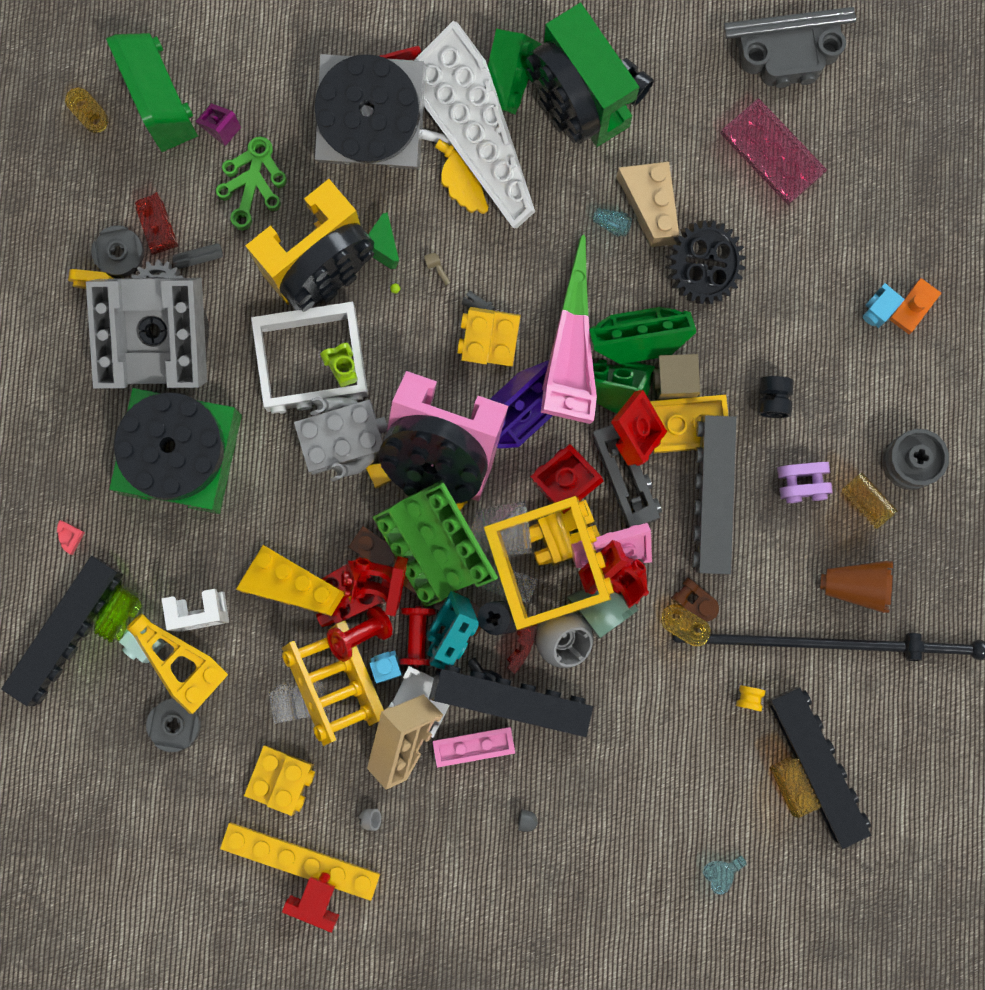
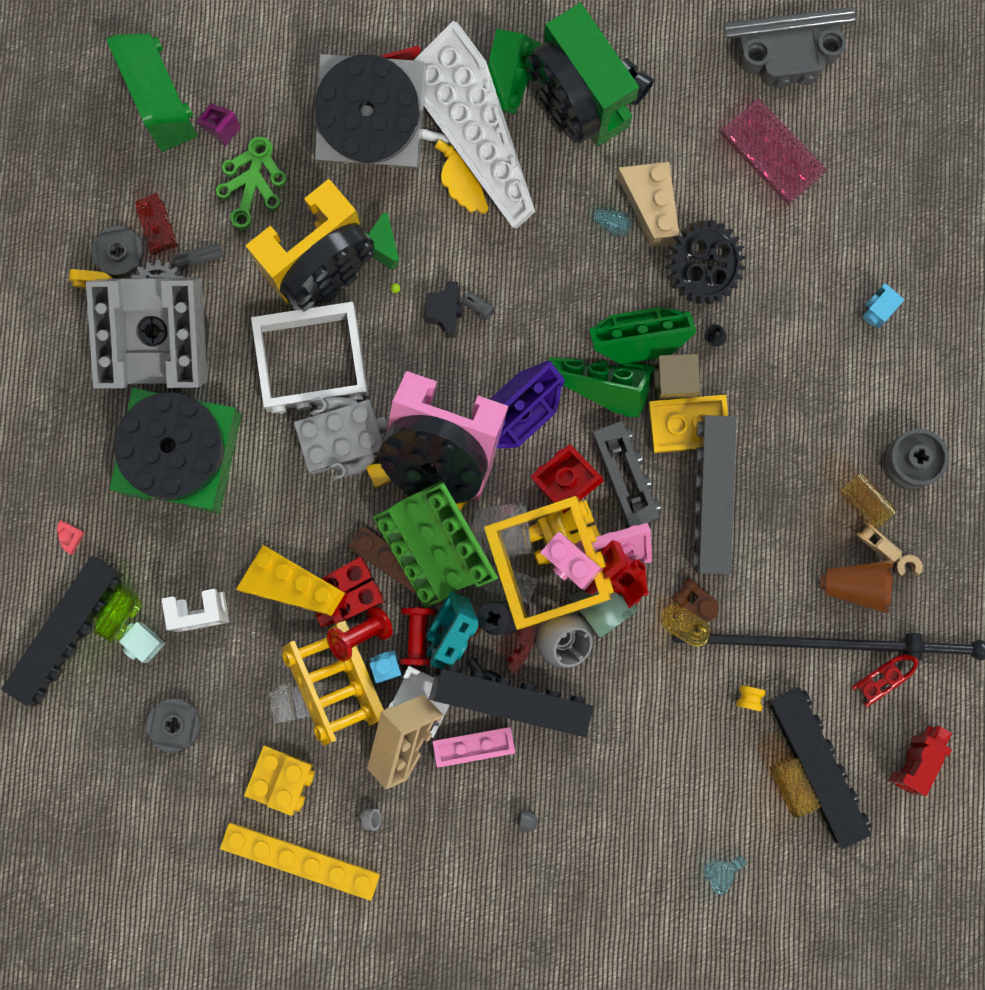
(88, 111): clear yellow plate -> none
(198, 685): yellow plate -> none
(313, 904): red piece -> none
(340, 360): lime plate -> none
(390, 589): red tile -> none
(432, 260): dark tan hand -> none
(444, 309): none -> black brick
(489, 336): yellow plate -> none
(569, 379): bright pink plate -> none
(571, 561): none -> bright pink brick
(638, 429): red plate -> none
(711, 335): none -> black hinge
(775, 397): black wheel -> none
(794, 493): lavender brick -> none
(889, 551): none -> tan piece
(891, 675): none -> red piece
(915, 306): orange tile -> none
(923, 761): none -> red hips

